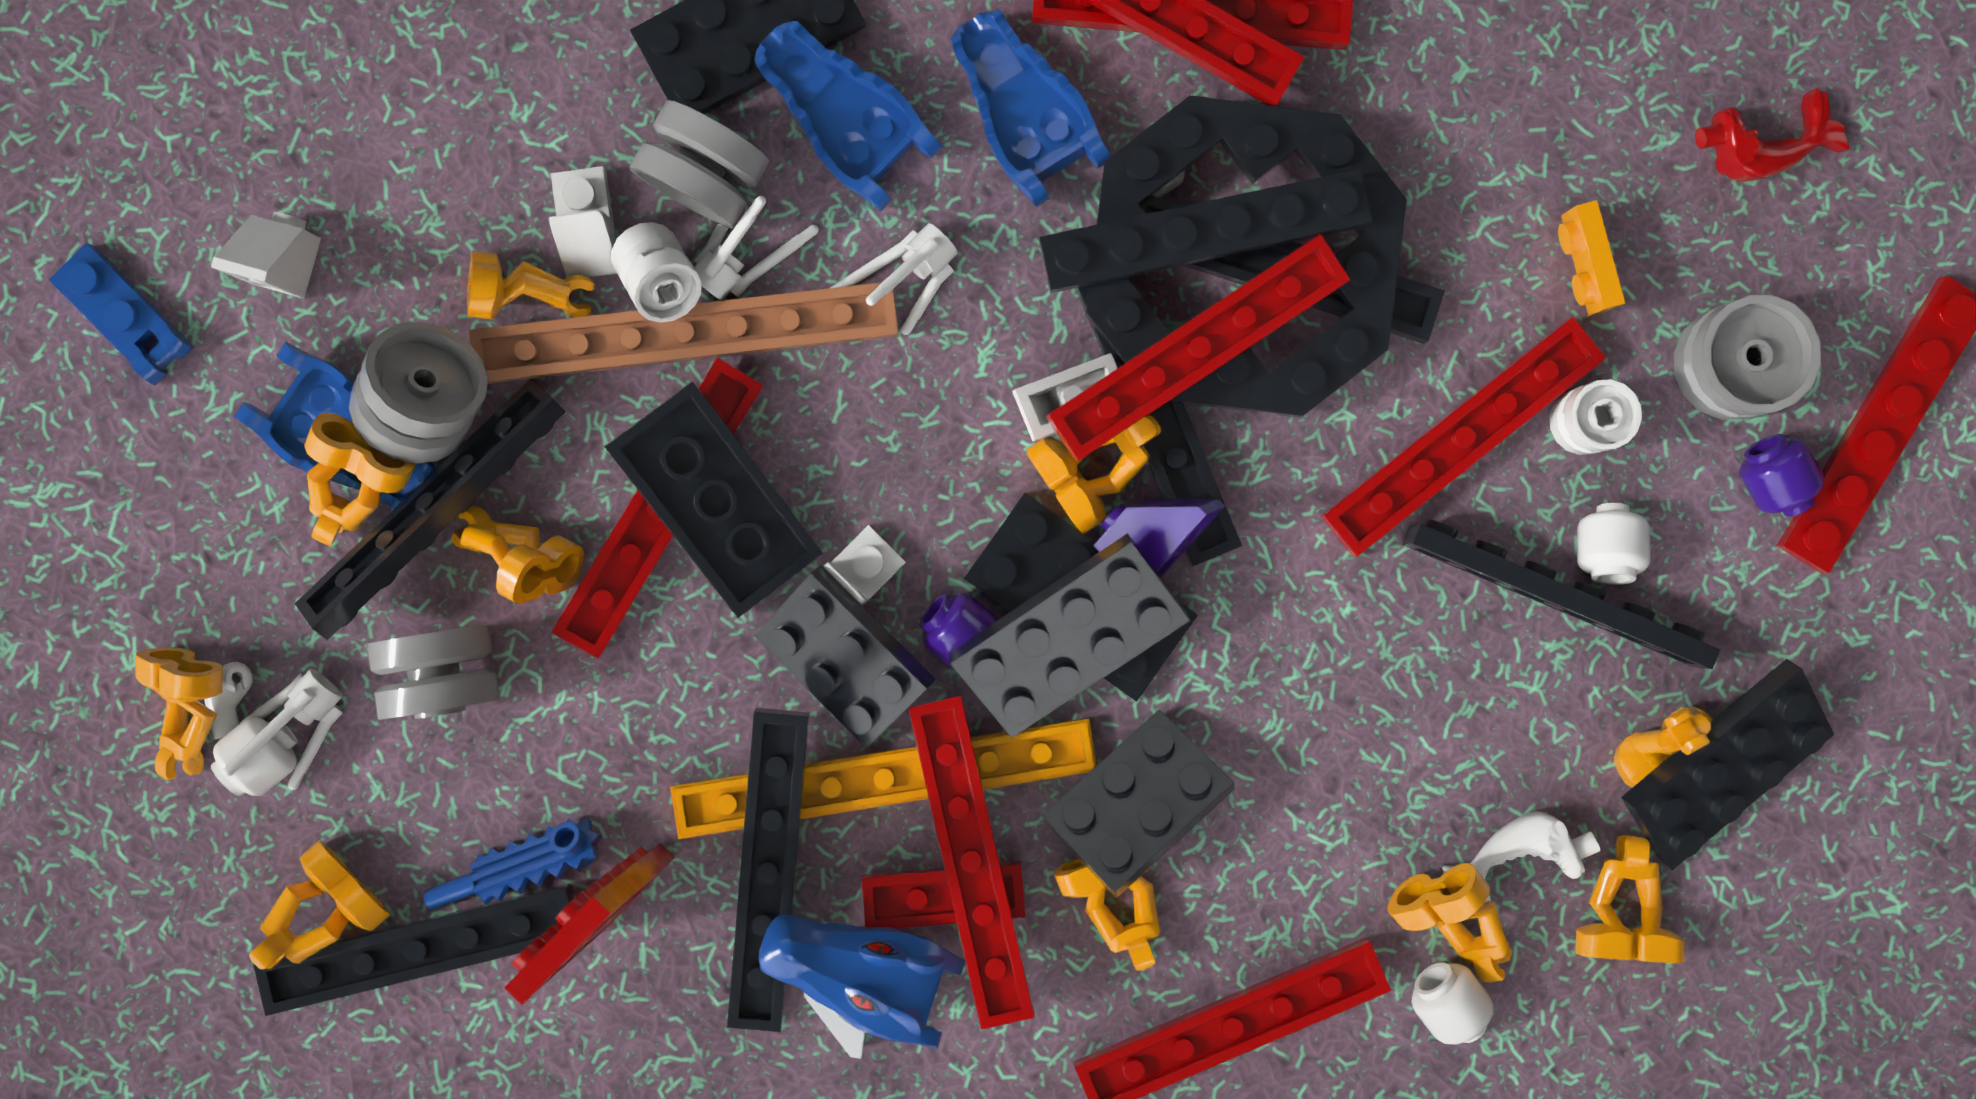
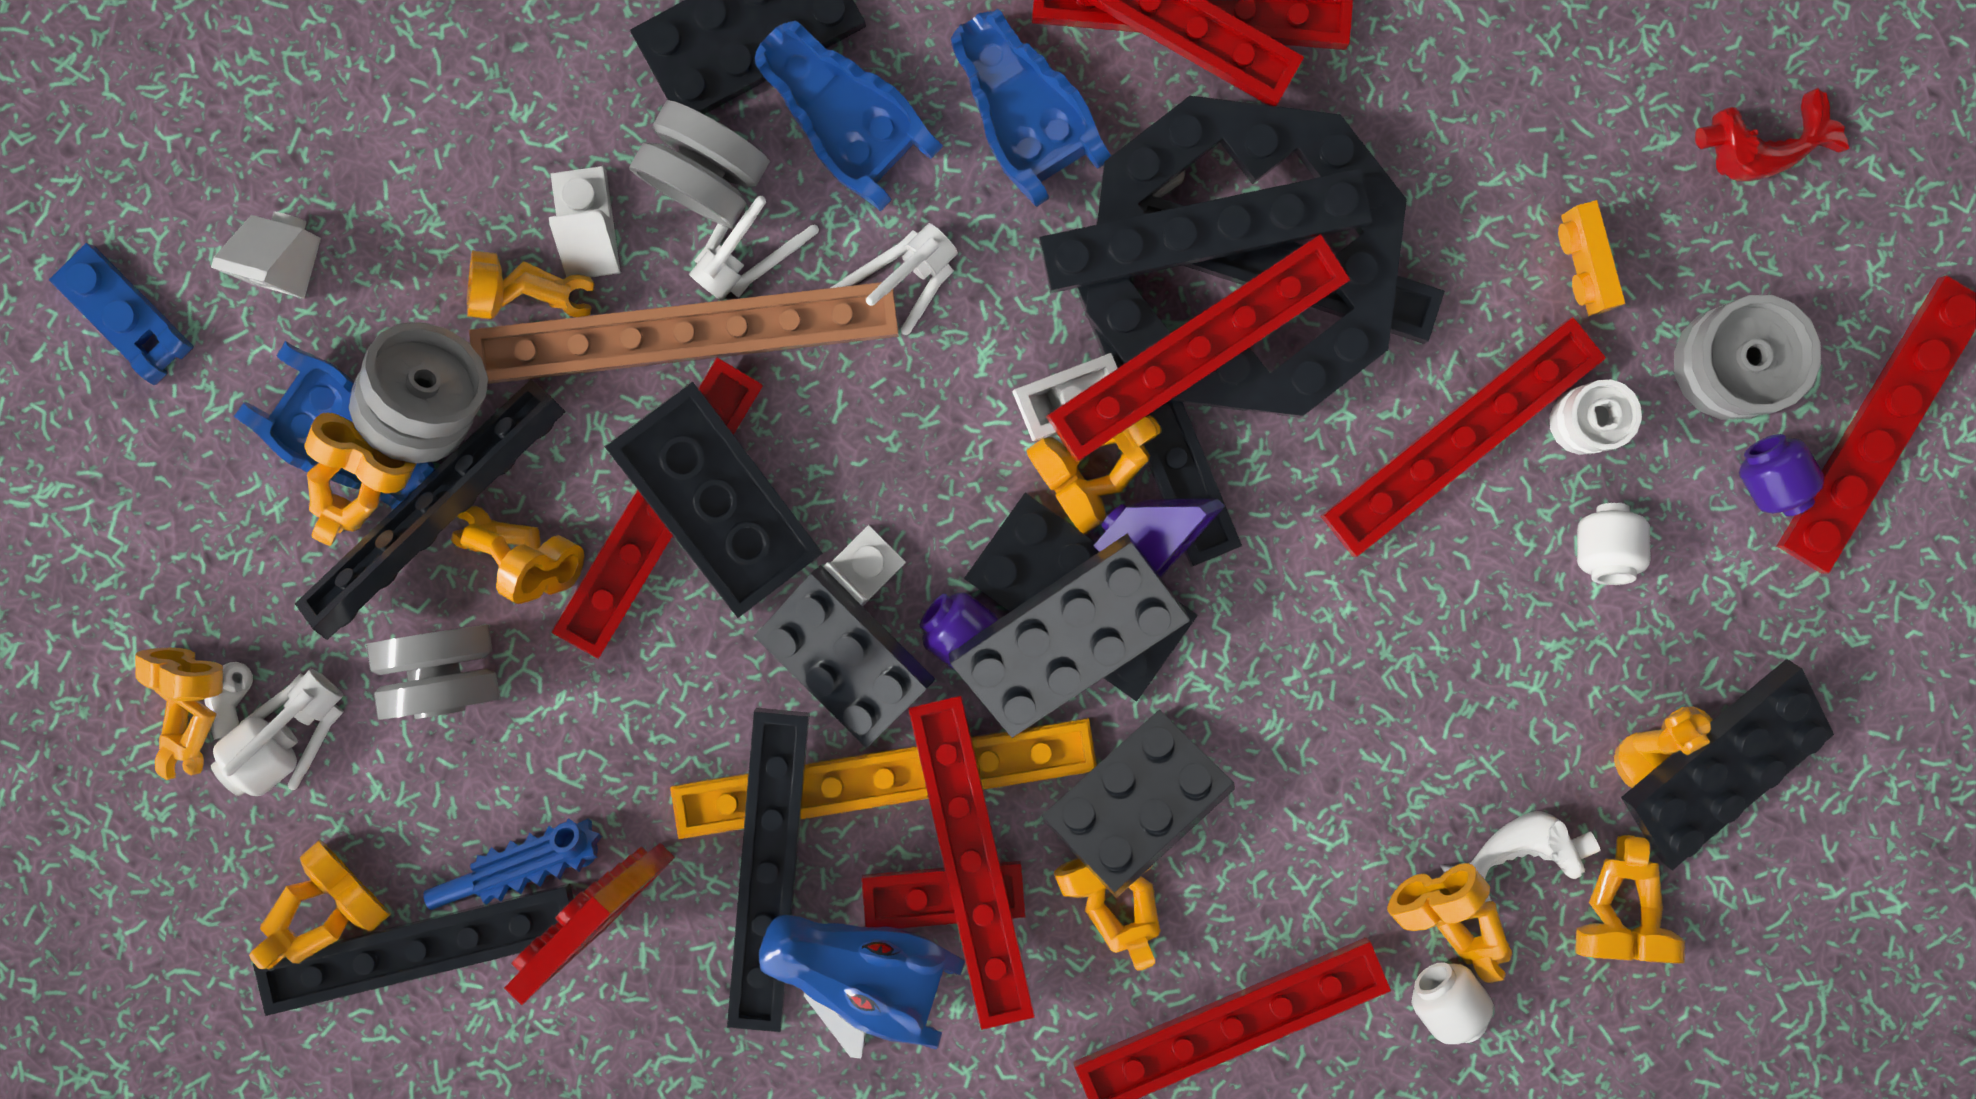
(656, 272): white wheel -> none
(1579, 601): black plate -> none

